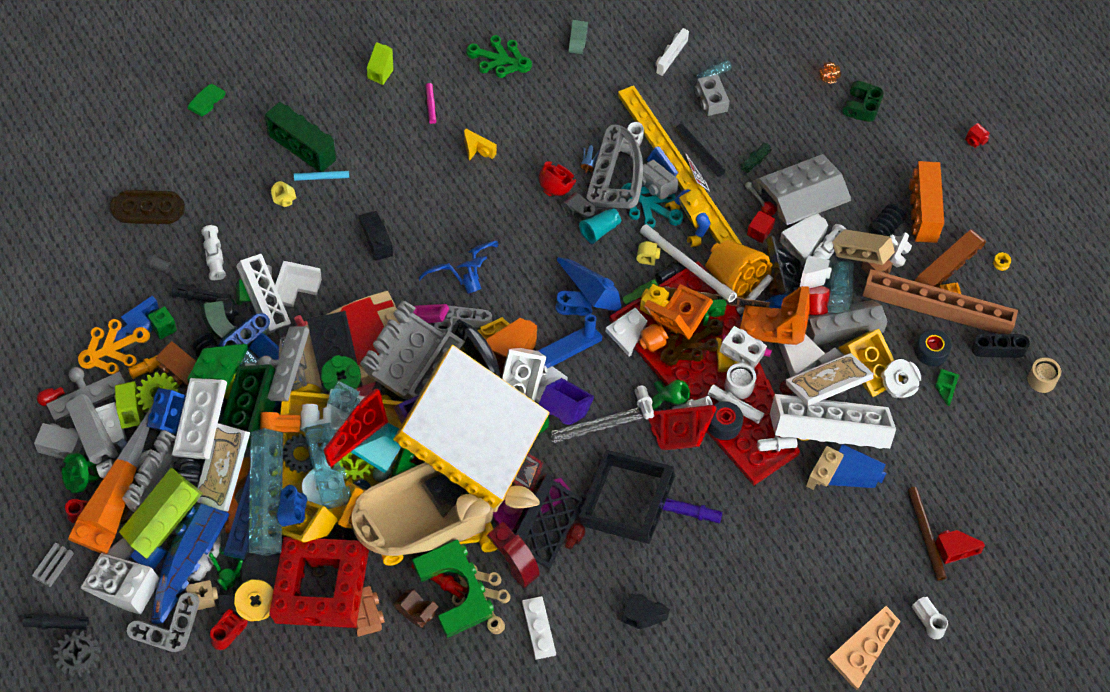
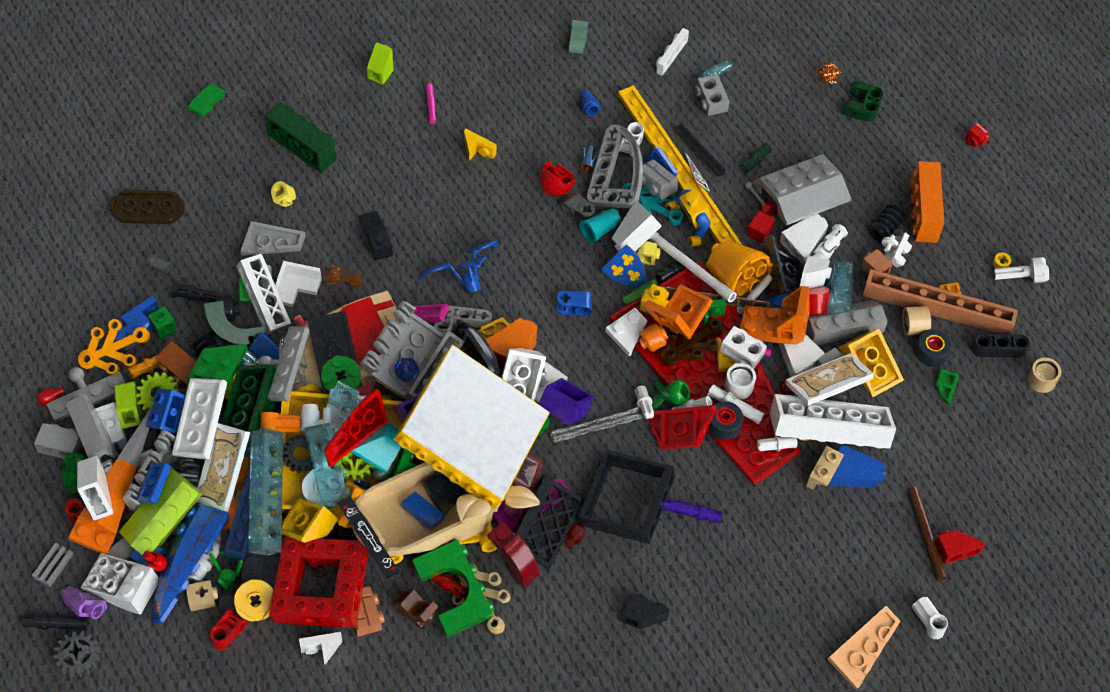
(83, 603): none -> medium lavender rock
(94, 487): none -> white slope
(154, 483): none -> blue plate
(155, 560): none -> red cylinder
(168, 634): light grey beam -> none
(213, 252): white piece -> none
(251, 327): blue beam -> none
(271, 239): none -> light grey wing
(291, 506): blue piece -> none
(321, 175): medium azure bar -> none
(327, 643): none -> white slope
(335, 274): none -> clear orange bar
(368, 538): none -> black sticker
(409, 364): none -> clear blue plate
(422, 510): none -> blue tile
(501, 58): green plant -> none
(538, 627): white plate -> none
(572, 343): blue piece -> none
(589, 103): none -> blue cone
(596, 288): blue wedge -> none
(626, 268): none -> blue shield
(635, 228): none -> white slope
(863, 246): tan brick -> none
(911, 380): white plate -> none
(917, 319): none -> tan piece
(951, 259): dark orange beam -> none
(1037, 270): none -> white piece

